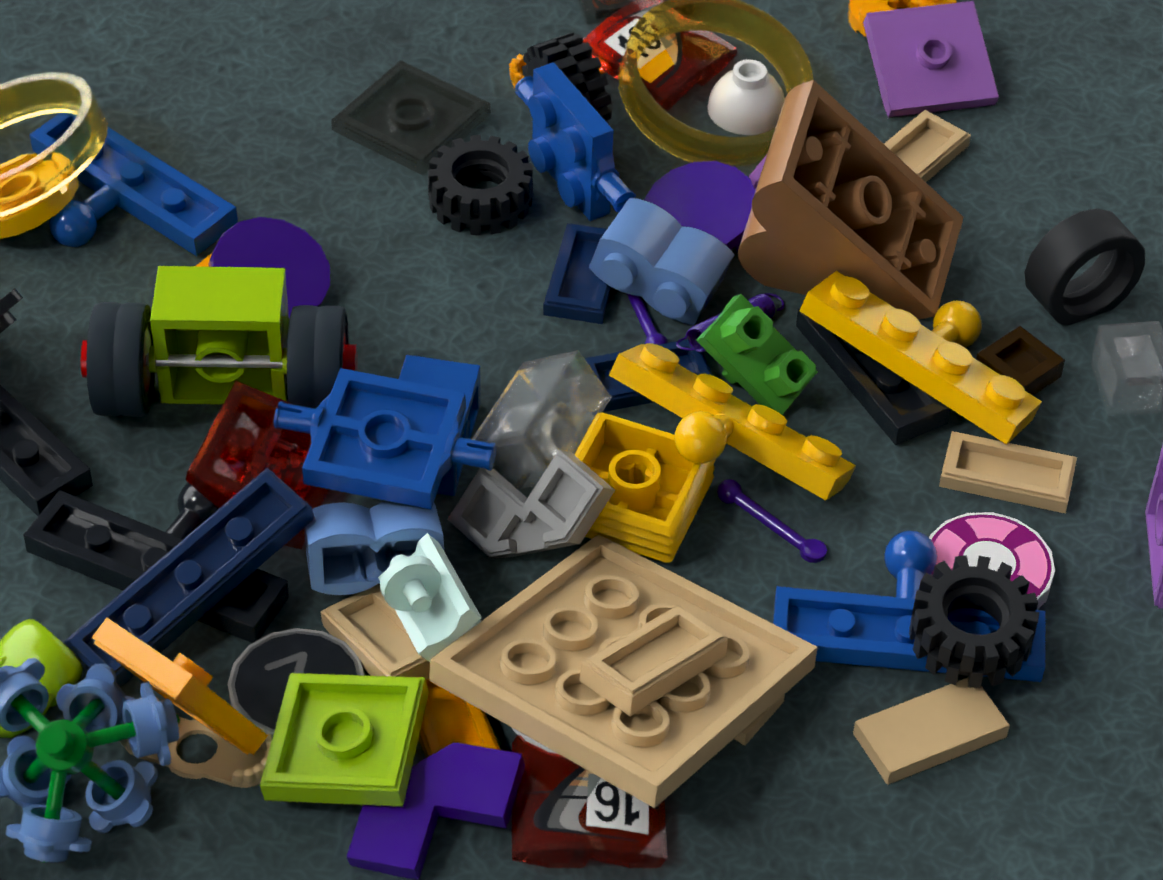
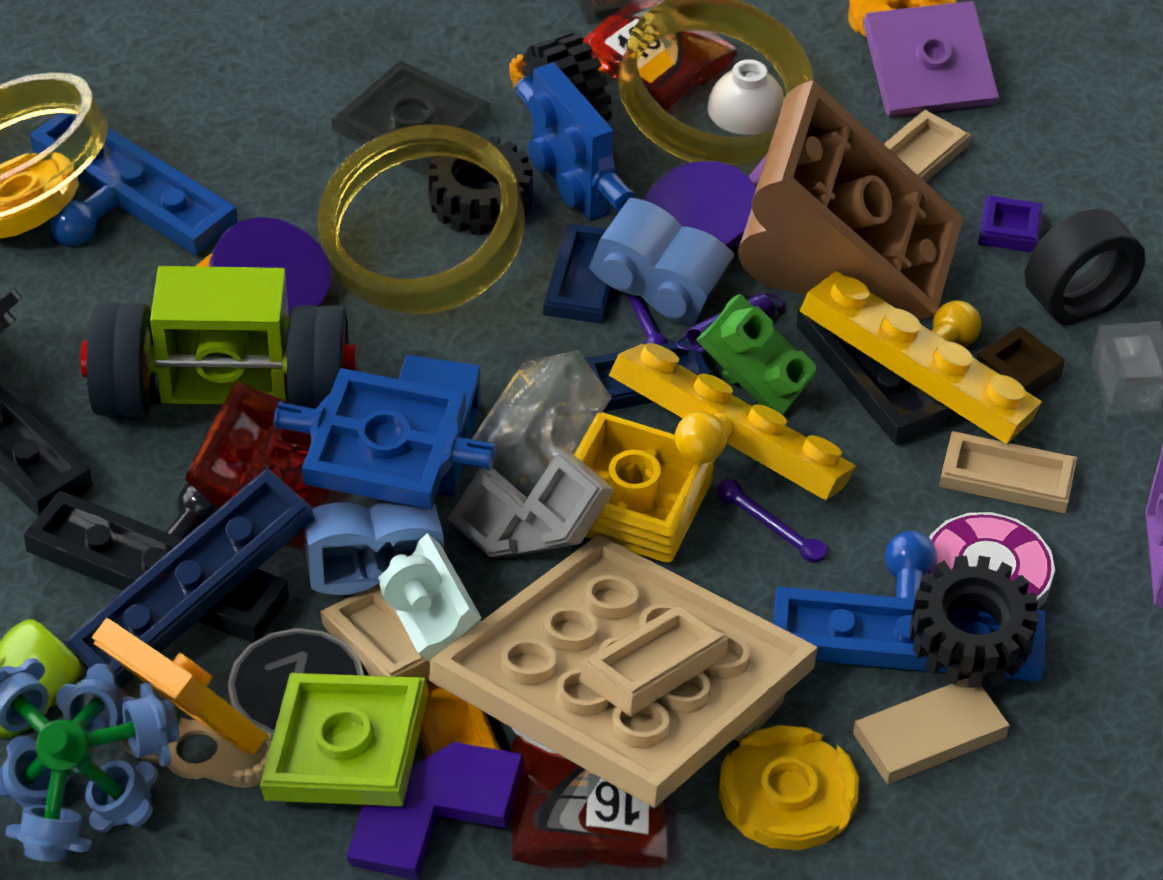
(443, 289): none -> clear yellow piece
(786, 809): none -> yellow tile
(1010, 223): none -> dark purple tile

